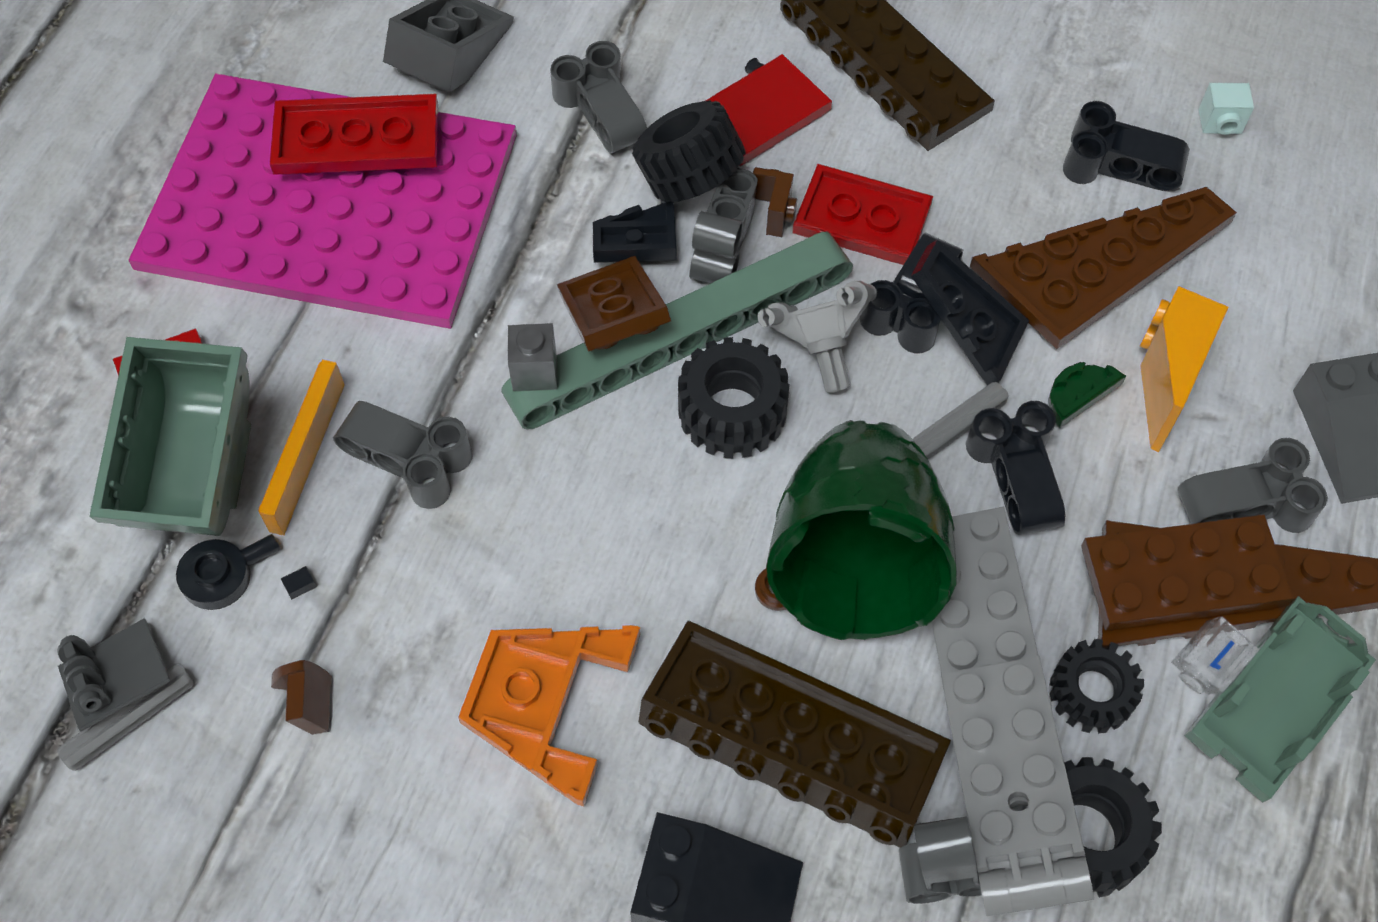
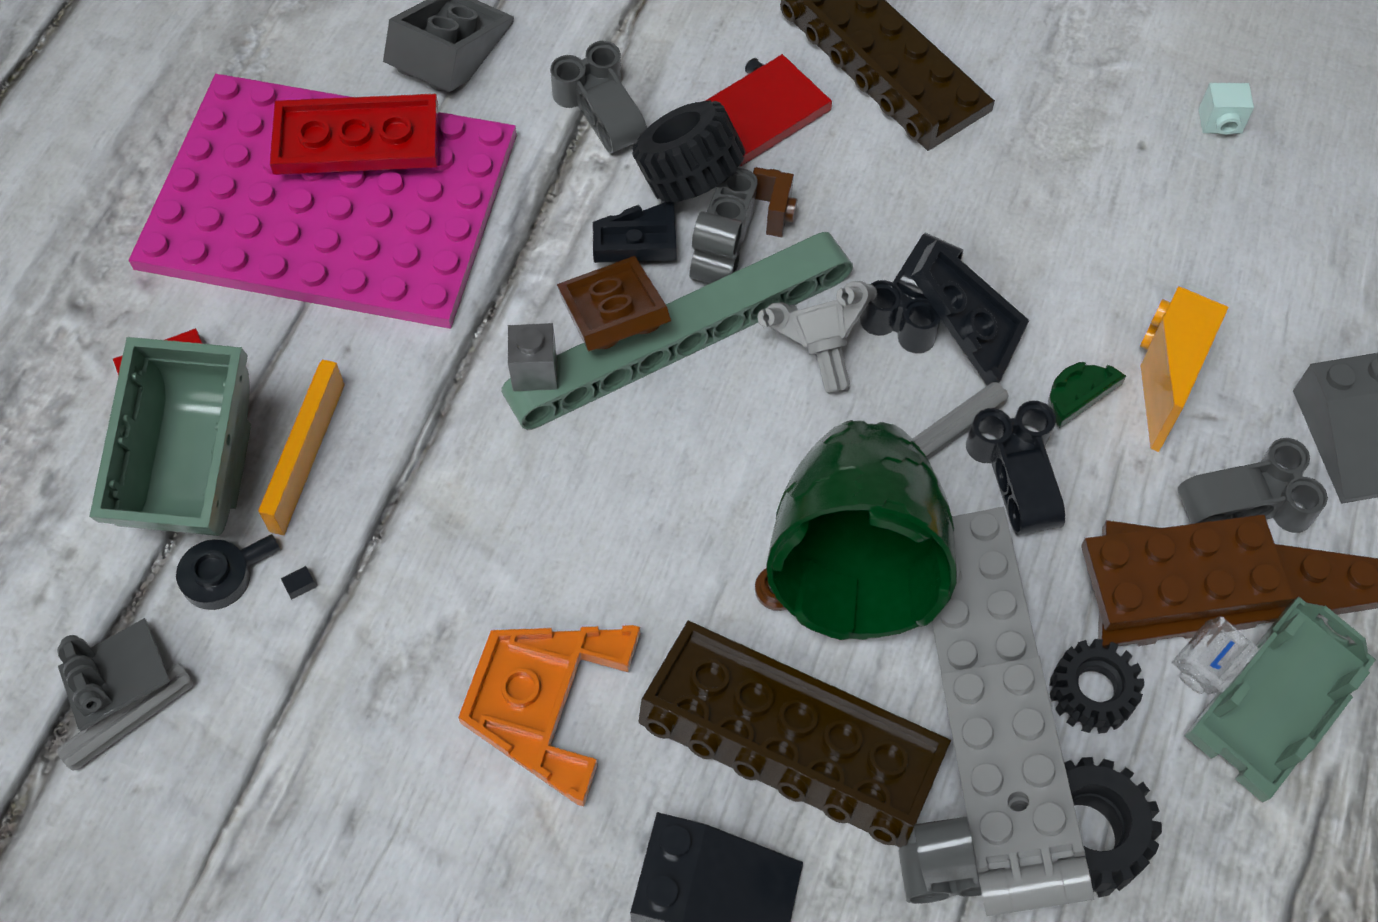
(307, 694): reddish brown tile -> none
(407, 449): dark grey piece -> none
(740, 368): black tyre -> none
(863, 214): red tile -> none
(1099, 264): reddish brown wing -> none
(1123, 151): black piece -> none

